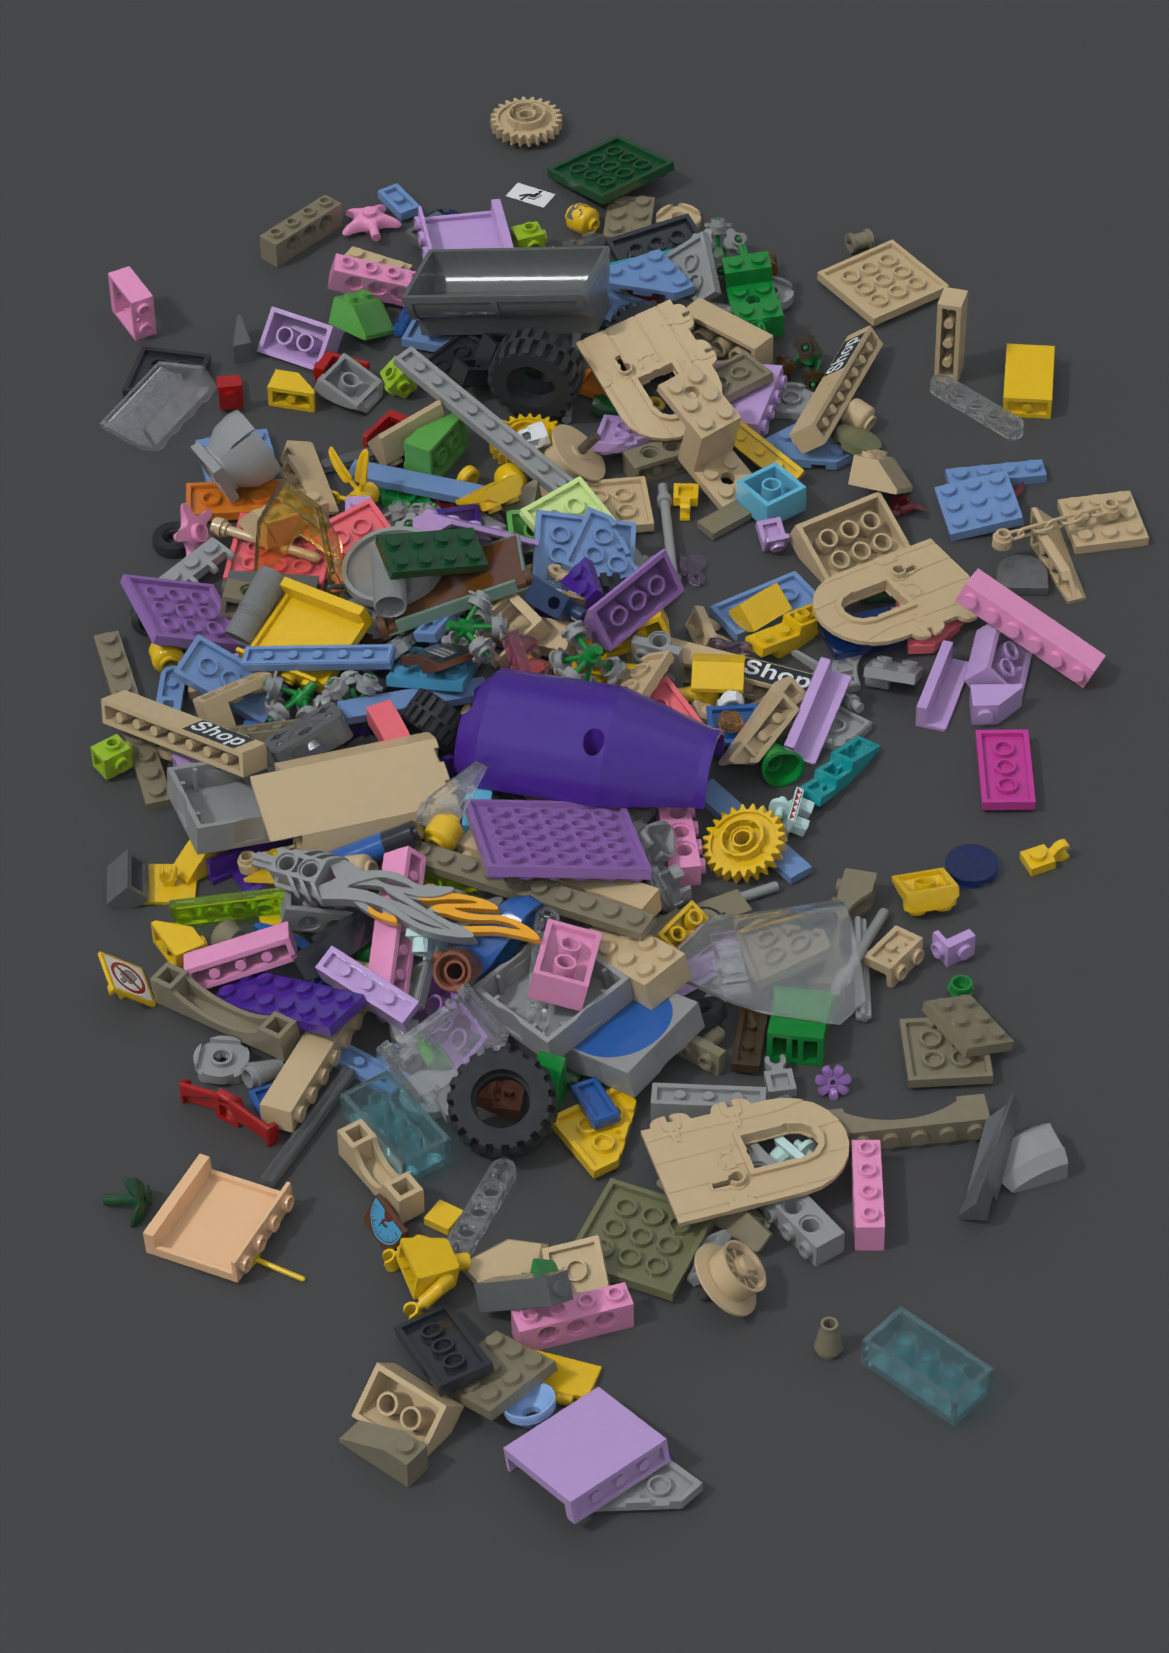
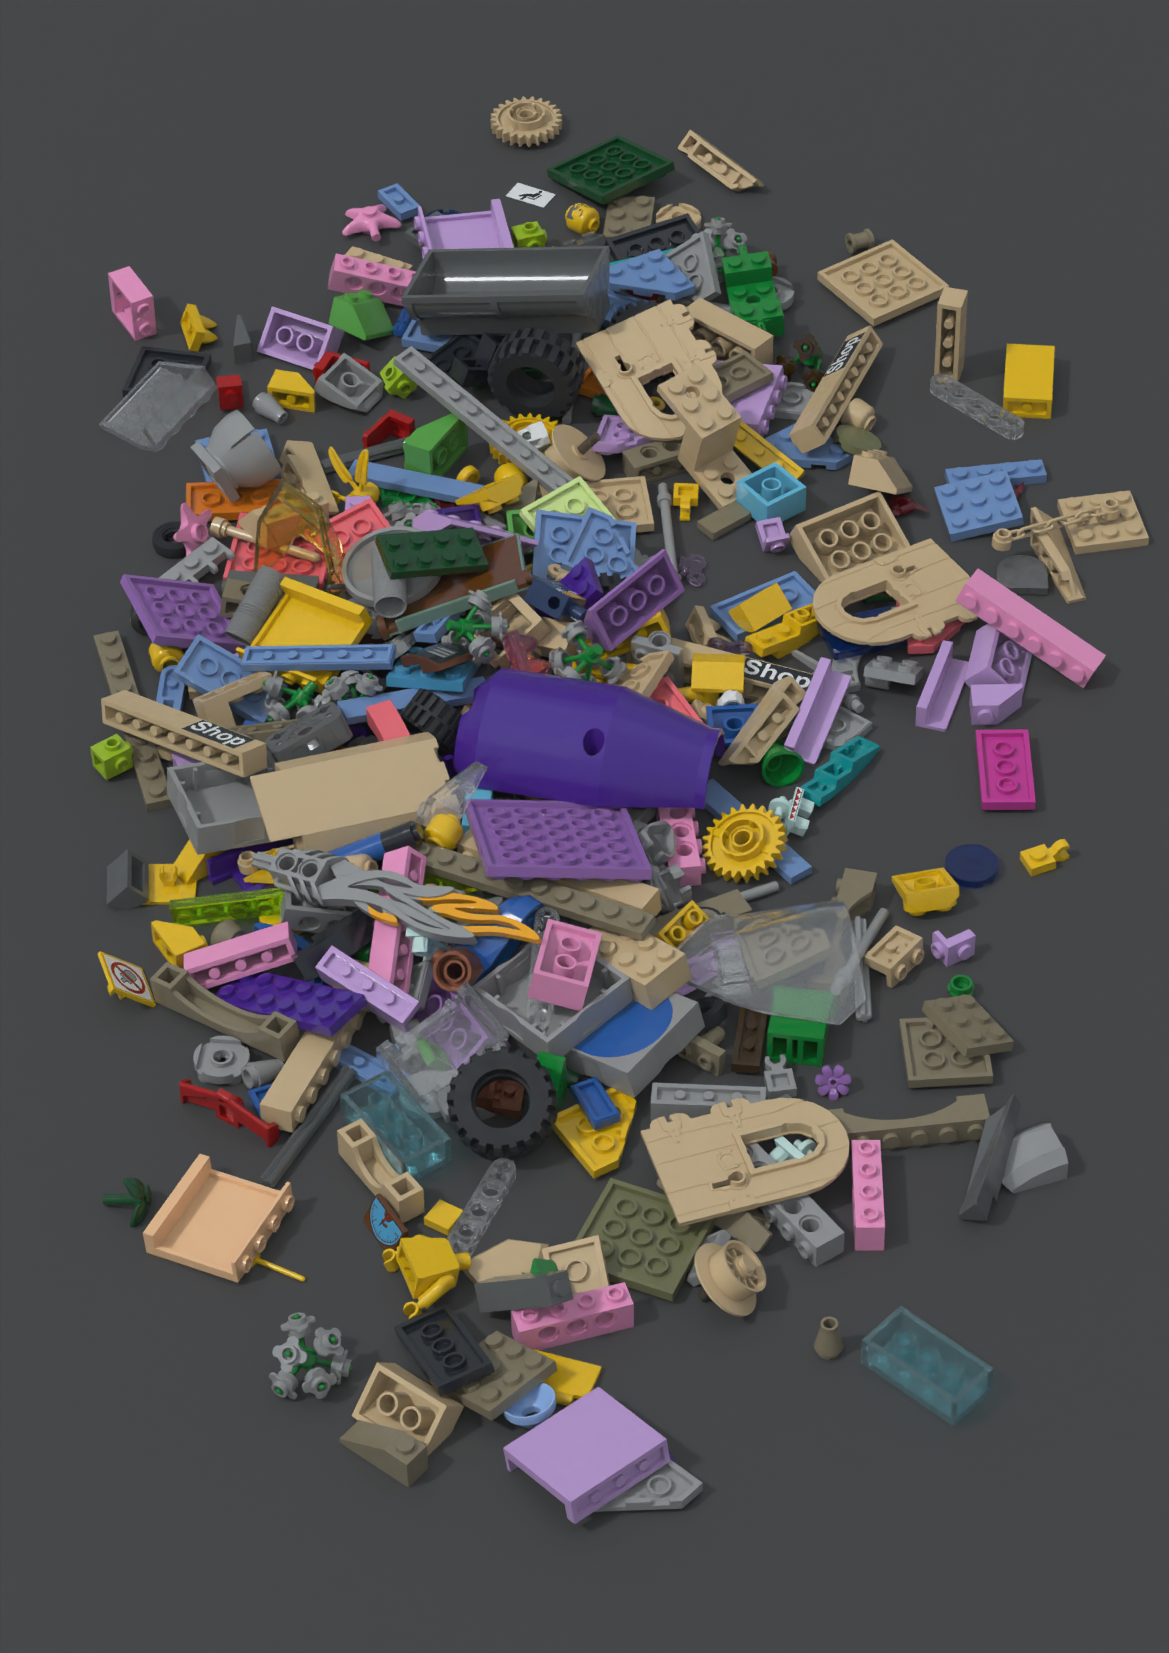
(195, 328): none -> yellow tile
(268, 407): none -> light grey cone
(296, 1355): none -> light grey plant
(301, 230): dark tan brick -> none
(389, 444): tan slope -> none
(717, 163): none -> tan wedge
(730, 721): clear orange piece -> none

